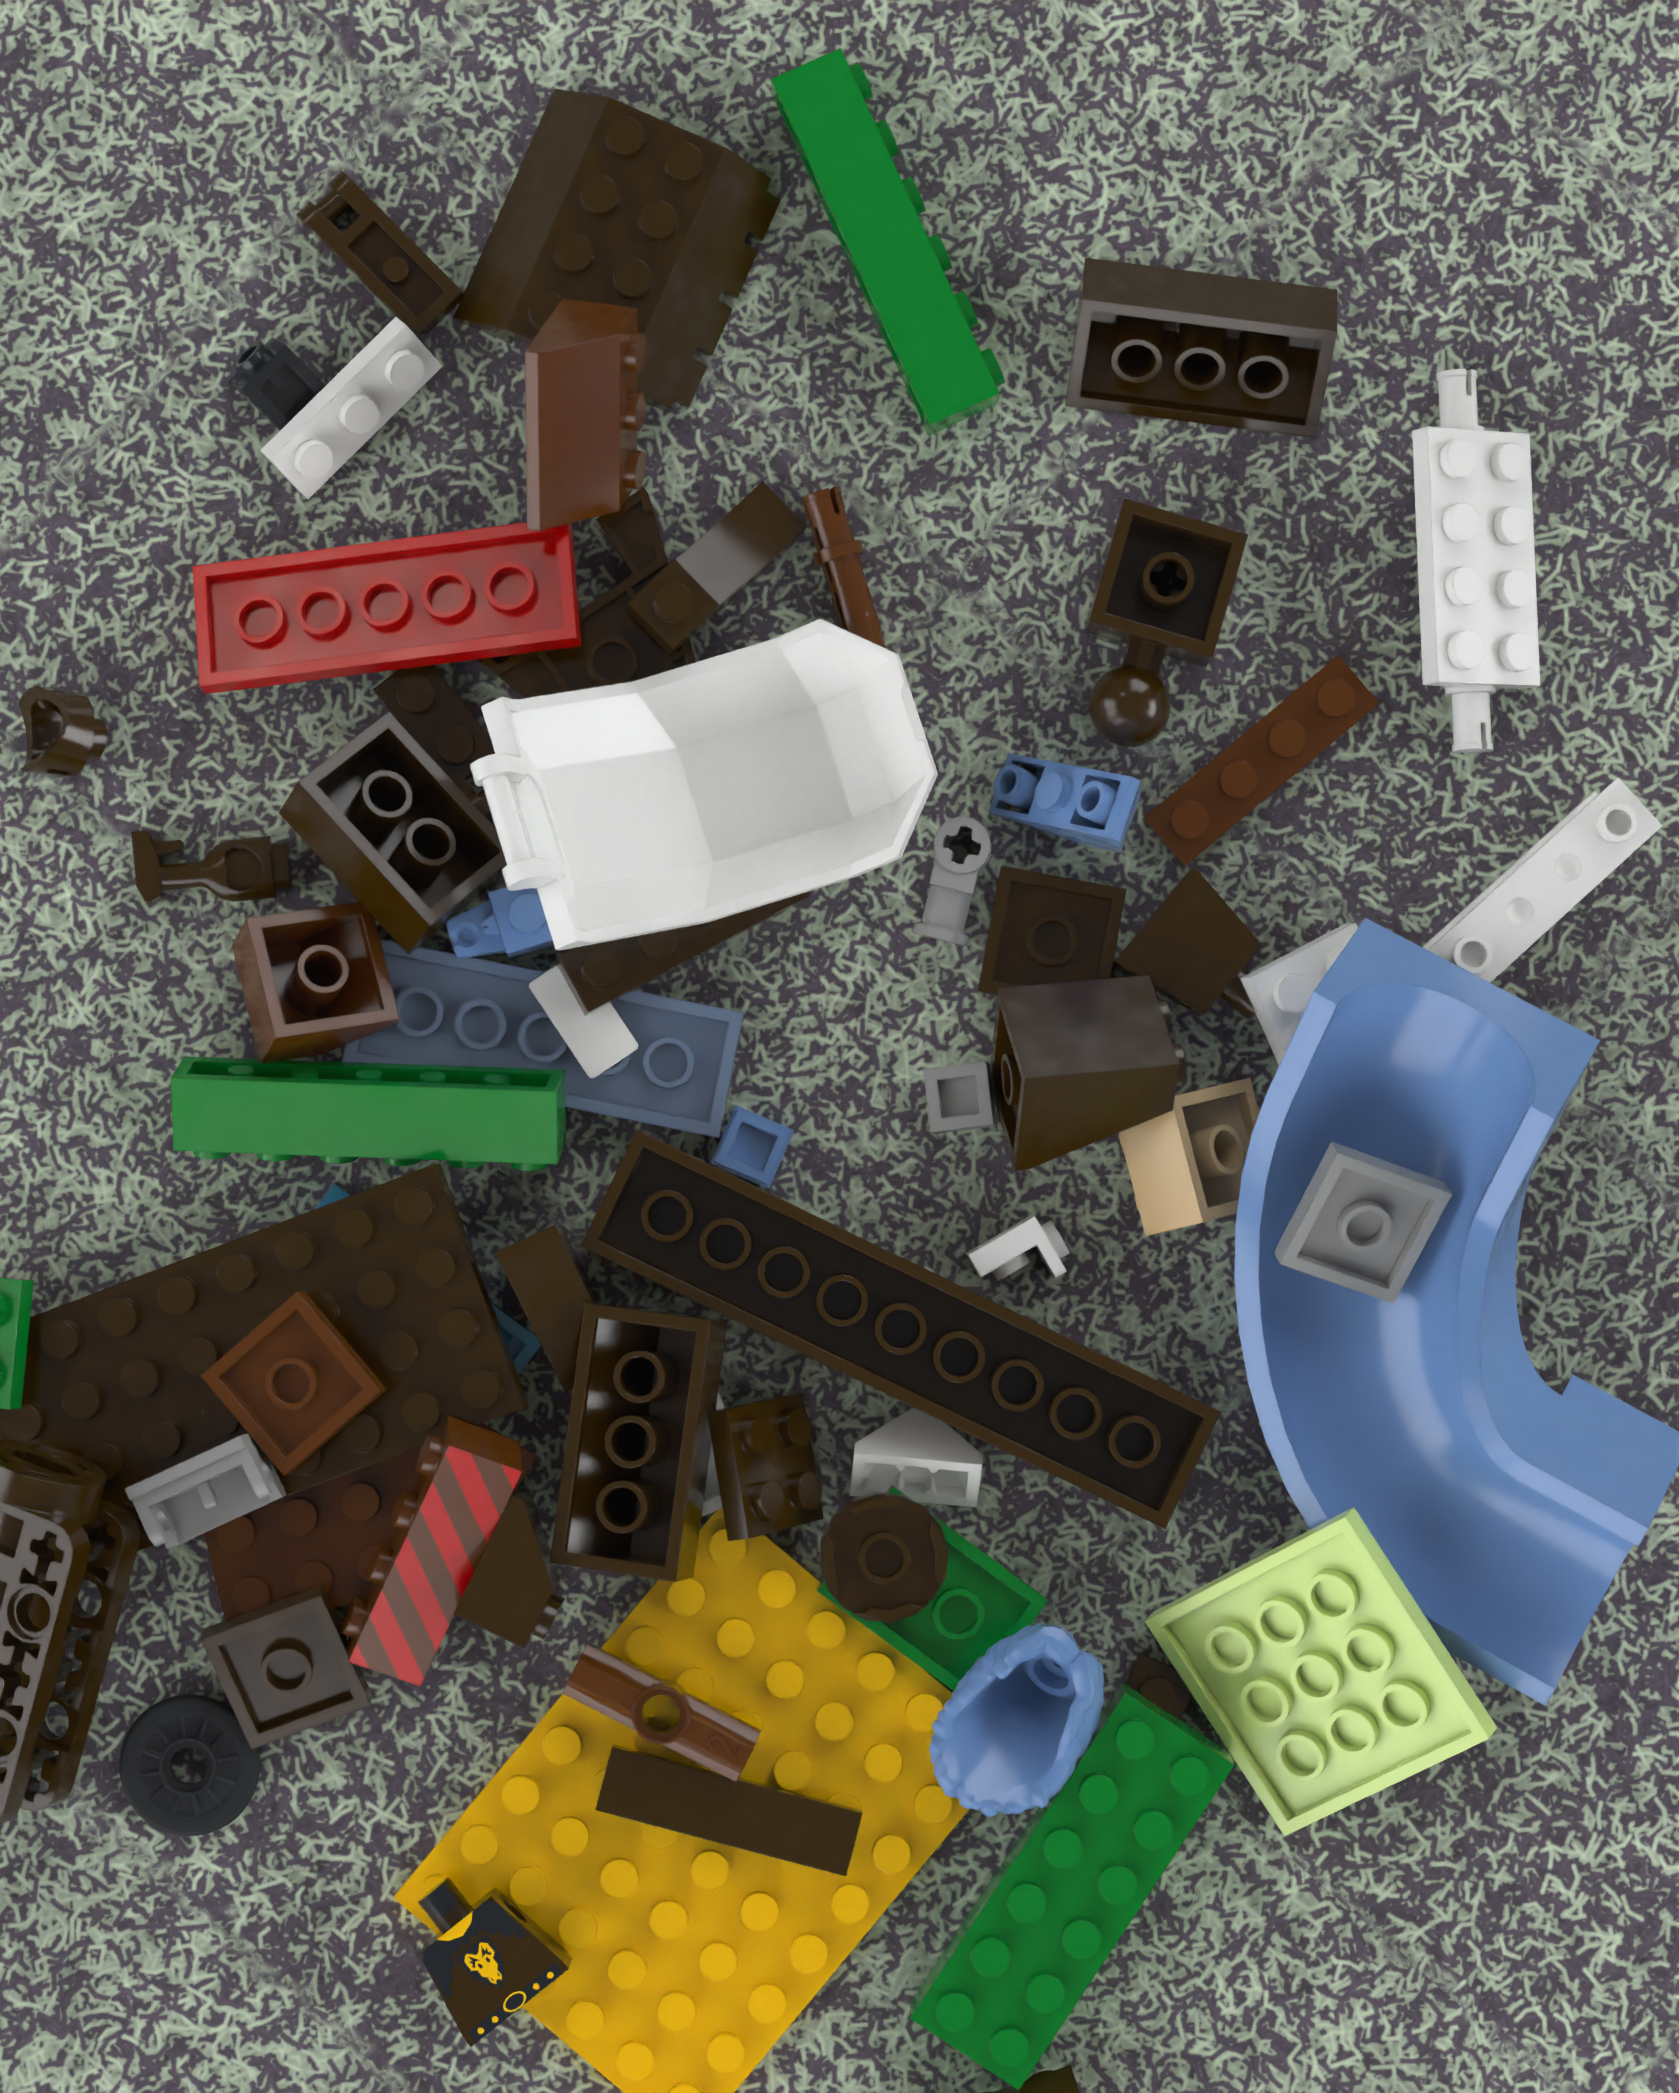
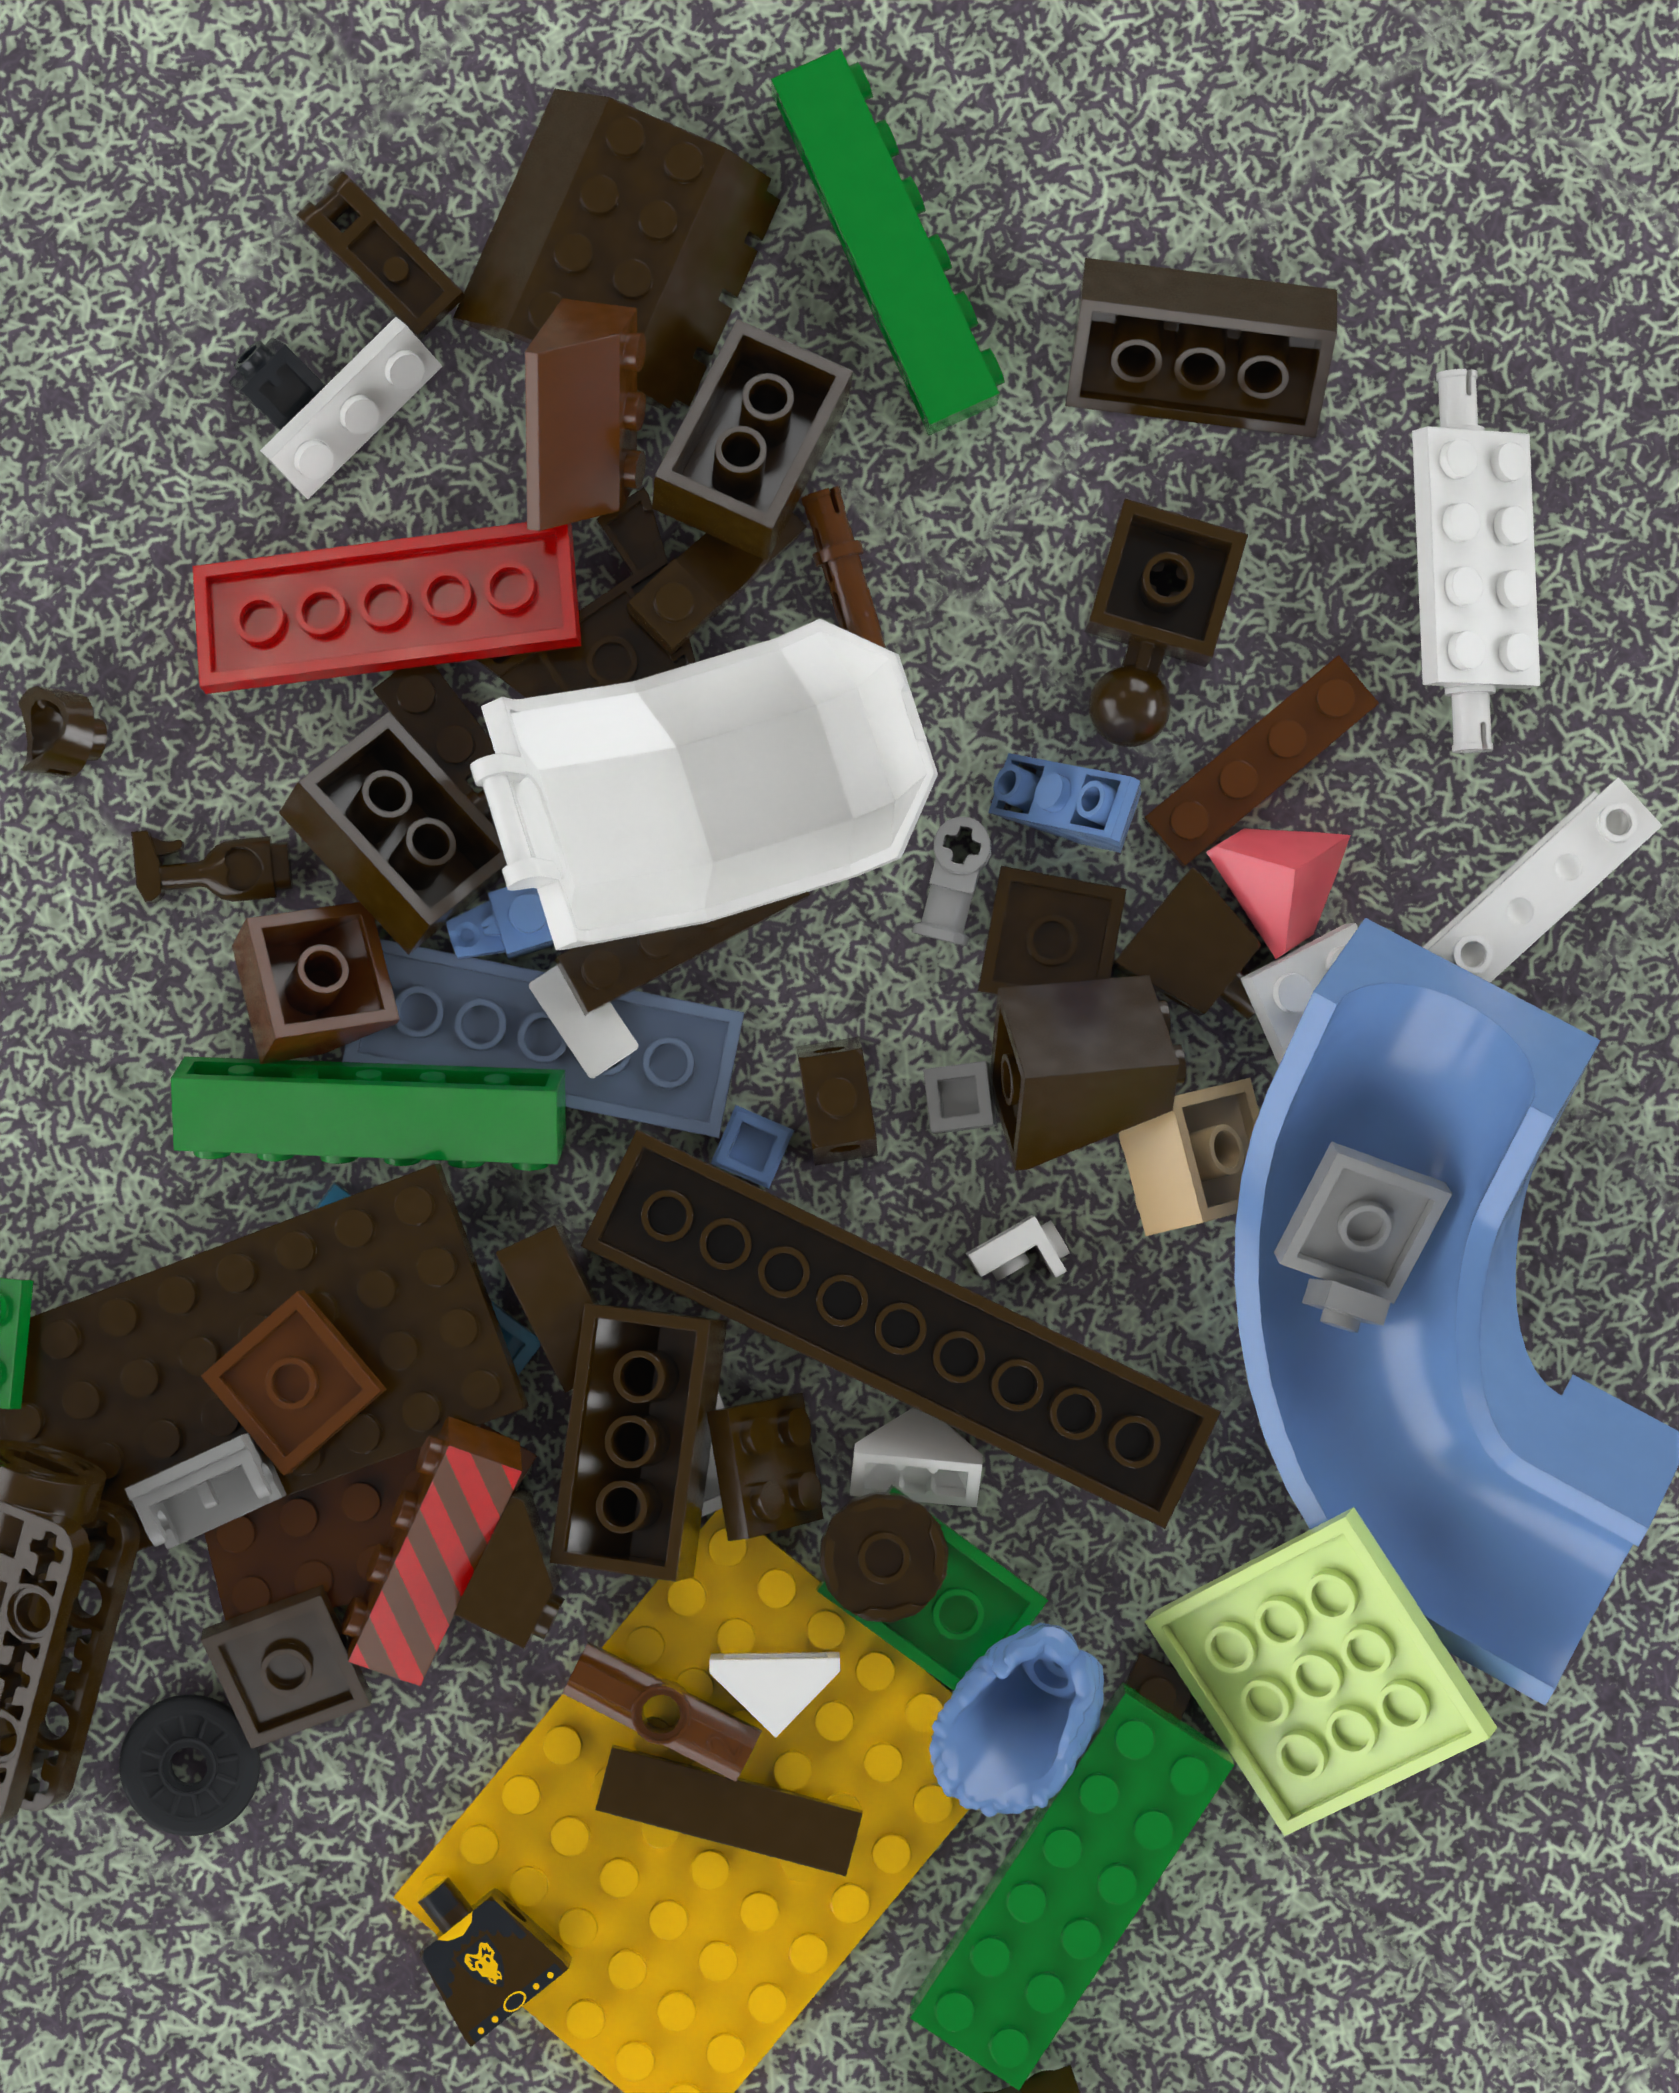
(751, 439): none -> dark brown brick
(774, 1684): none -> white slope
(837, 1101): none -> dark brown torso
(1280, 879): none -> coral slope
(1345, 1305): none -> light grey plate

